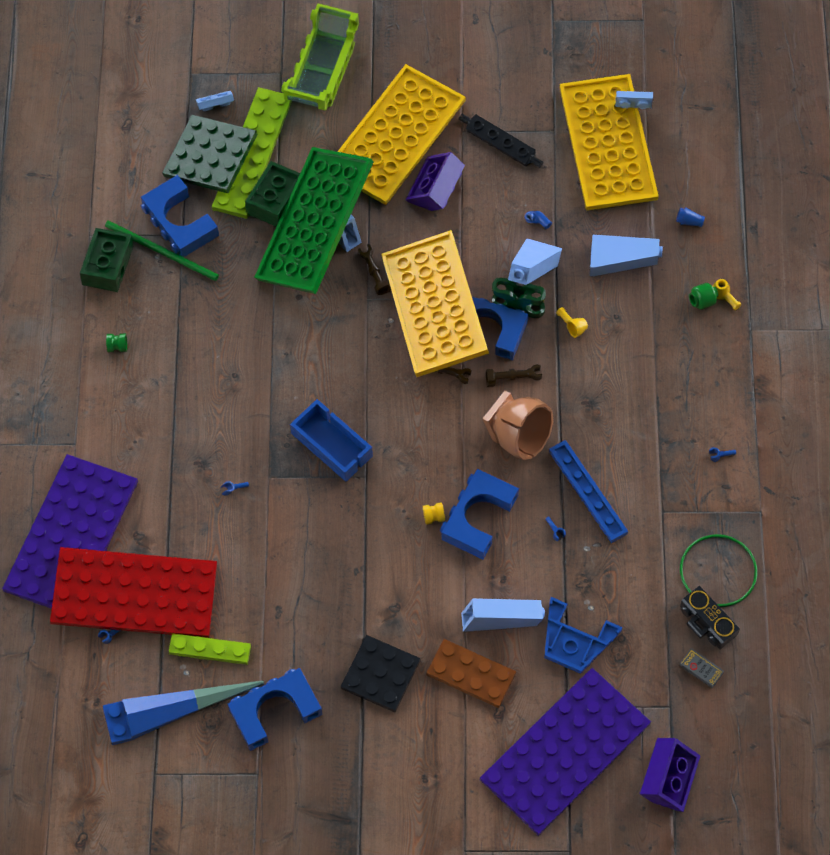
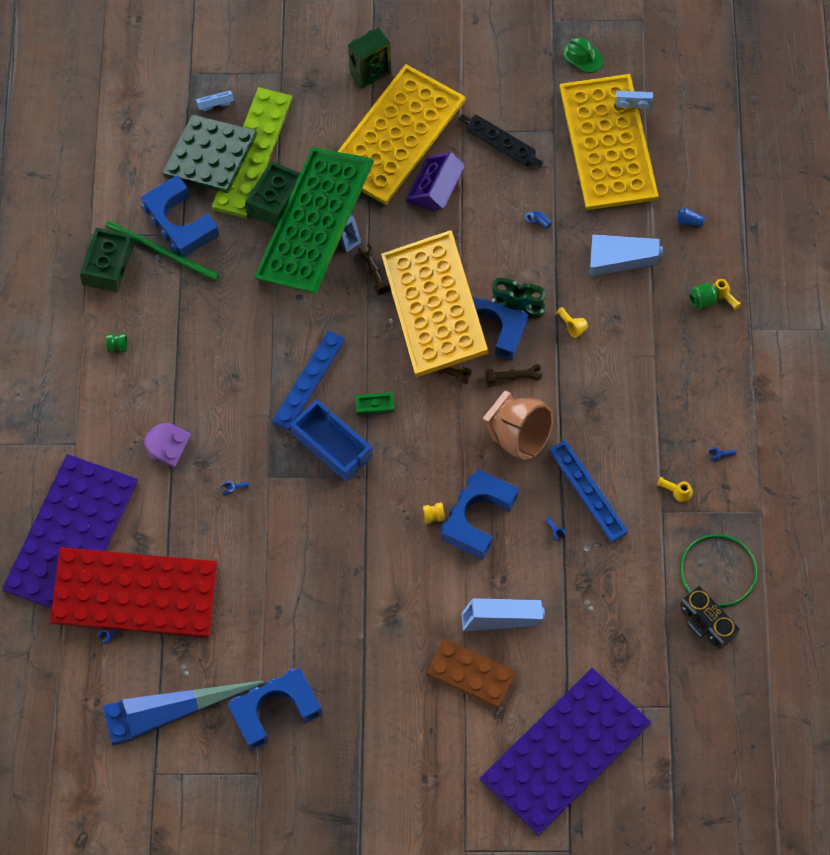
(166, 443): none -> medium lavender slope
(209, 649): lime plate -> none
(308, 380): none -> blue plate
(323, 58): windscreen -> none
(369, 57): none -> dark green piece
(375, 403): none -> green plate
(380, 673): black plate -> none
(533, 261): light blue slope -> none
(571, 646): blue wing -> none
(583, 55): none -> green piece
(670, 774): dark purple slope -> none
(679, 495): none -> yellow bar
(701, 668): dark grey tile -> none

